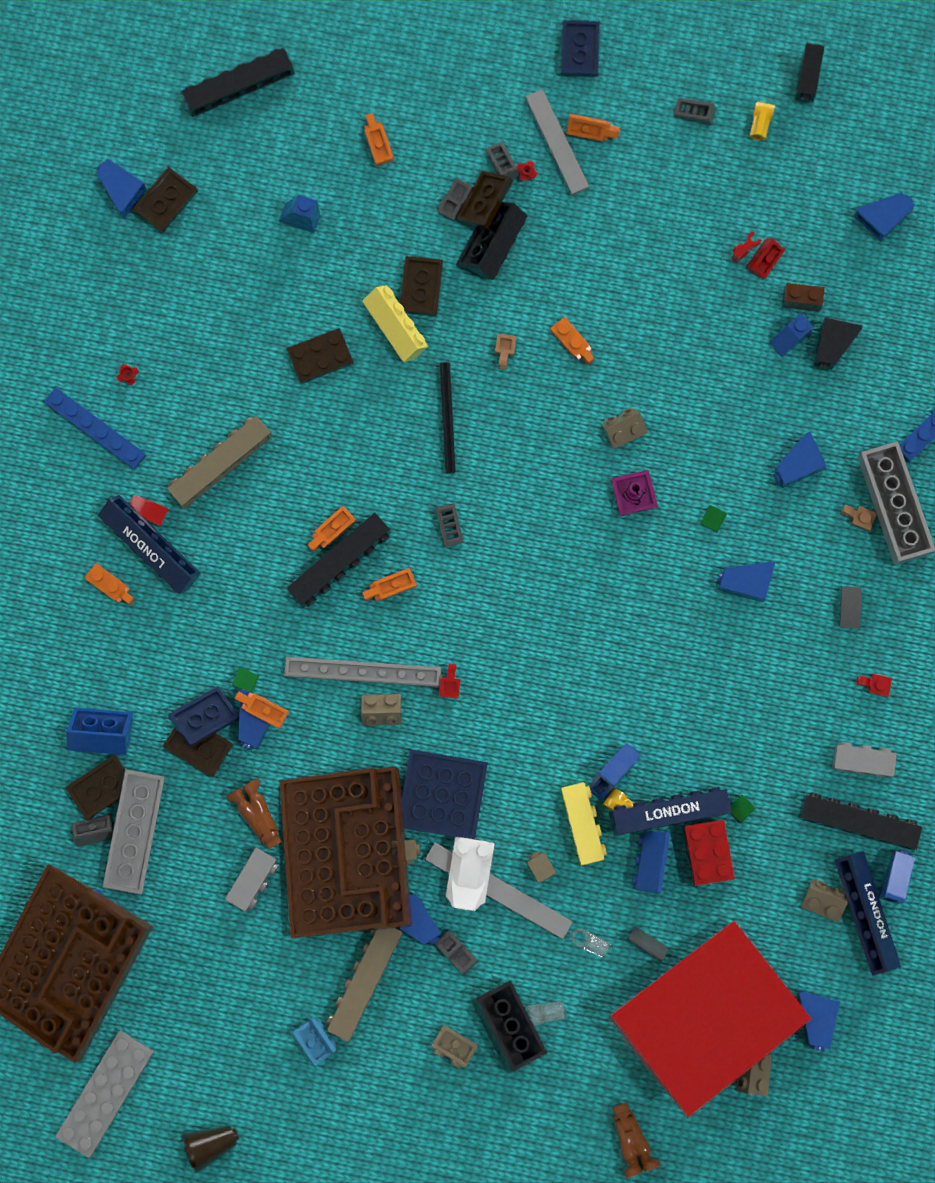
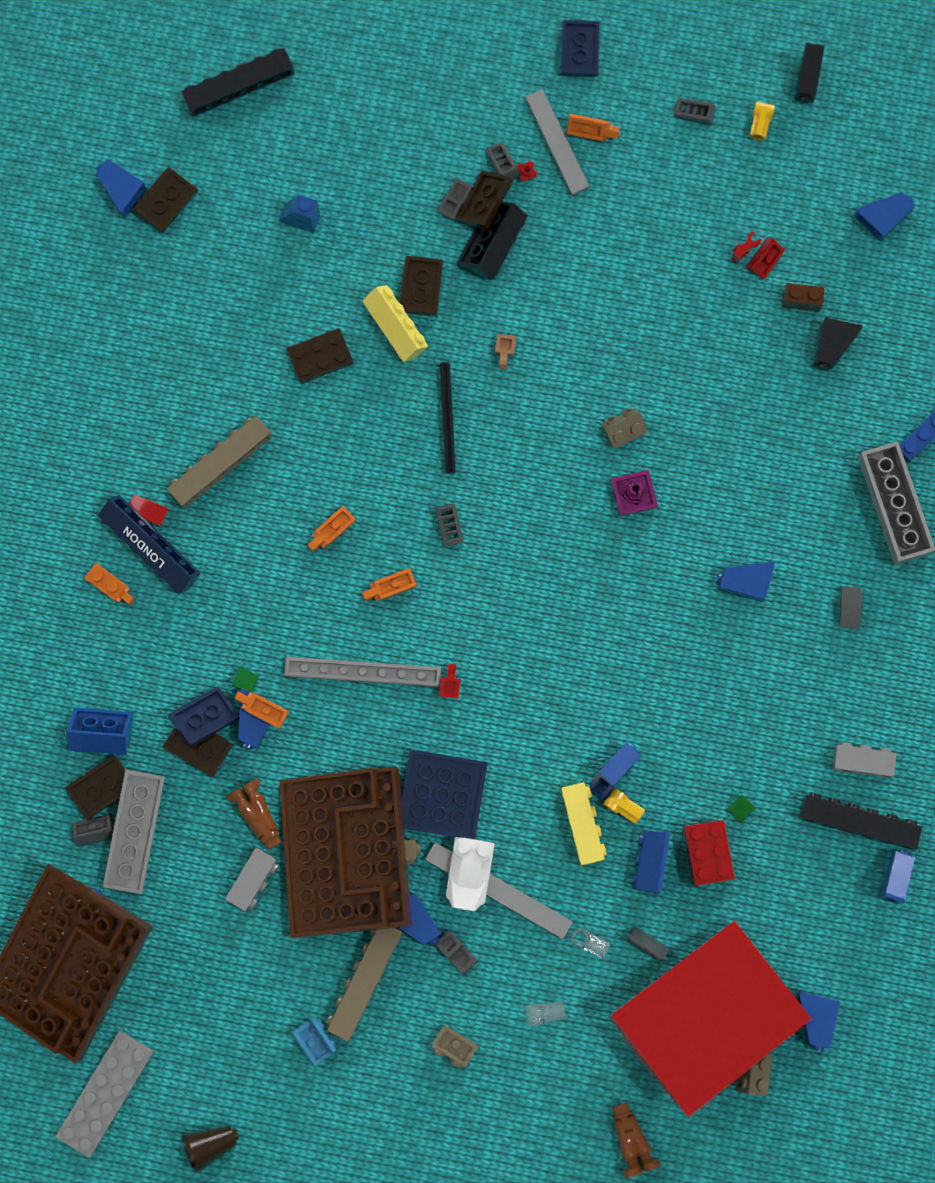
(95, 428): blue plate -> none
(127, 369): red plate -> none
(339, 560): black brick -> none
(378, 141): orange hinge -> none
(381, 709): dark tan bracket -> none
(509, 1027): black slope -> none
(540, 866): dark tan brick -> none
(572, 340): orange hinge -> none
(669, 812): dark blue brick -> none
(713, 518): green slope -> none
(792, 335): blue slope -> none
(800, 462): blue slope -> none
(825, 900): dark tan bracket -> none
(862, 517): medium nougat plate -> none
(868, 913): dark blue brick -> none
(877, 684): red plate -> none

